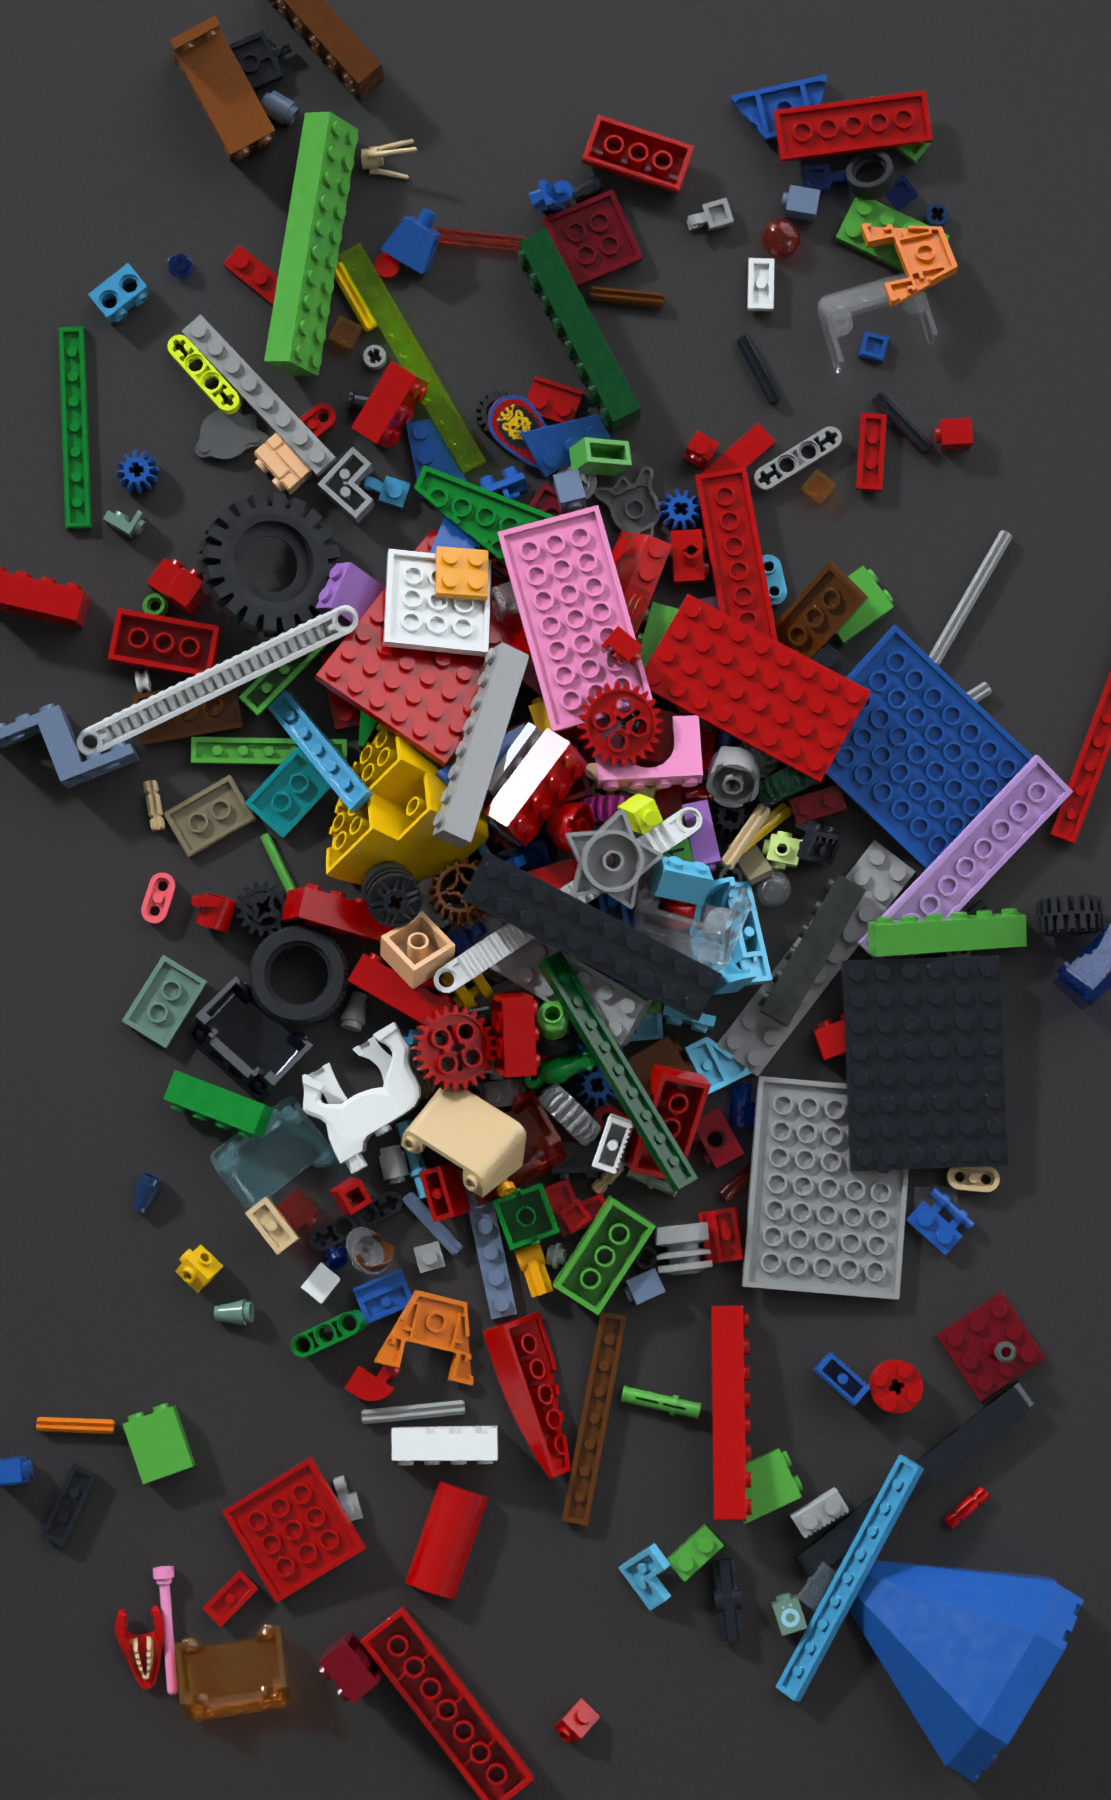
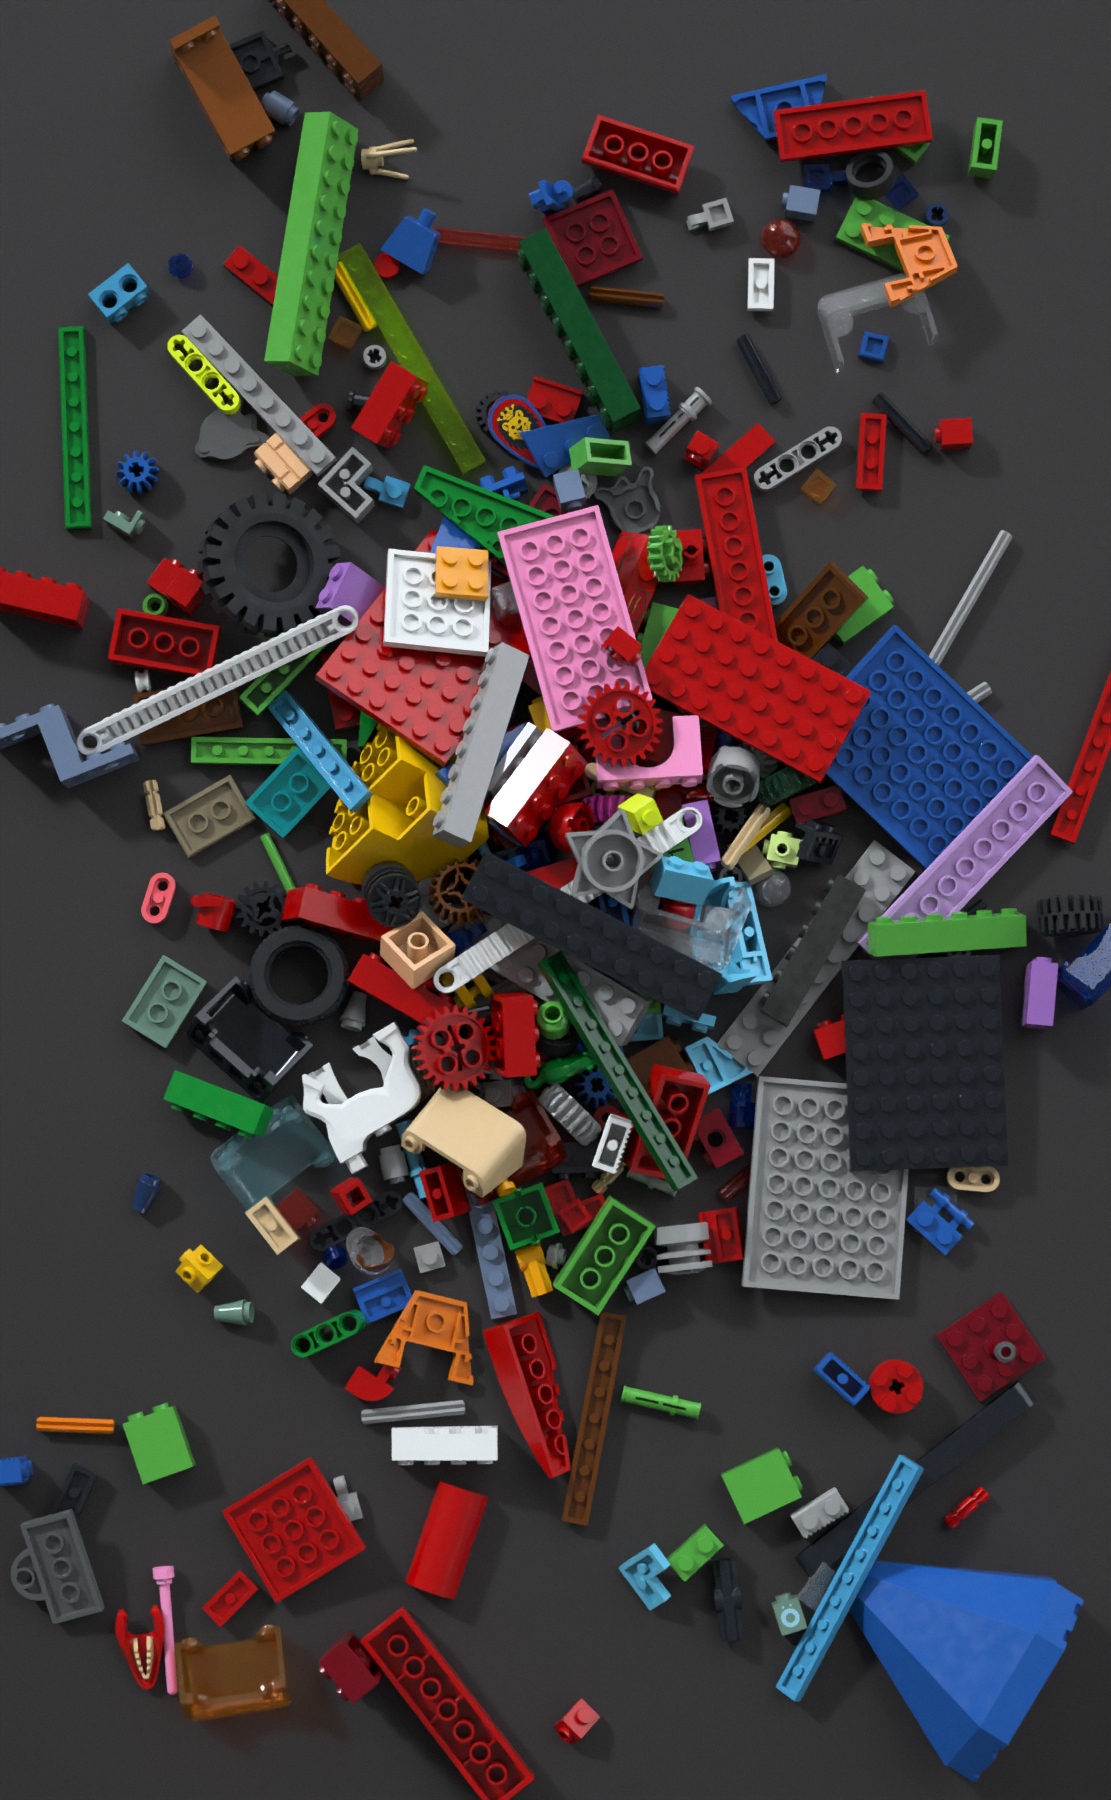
(57, 1568): none -> dark grey plate
(430, 449): blue wing -> none
(654, 394): none -> blue brick
(665, 553): none -> bright green gear
(681, 502): blue gear -> none
(686, 412): none -> light grey pin
(729, 1414): red brick -> none
(985, 148): none -> bright green brick
(1039, 993): none -> medium lavender brick

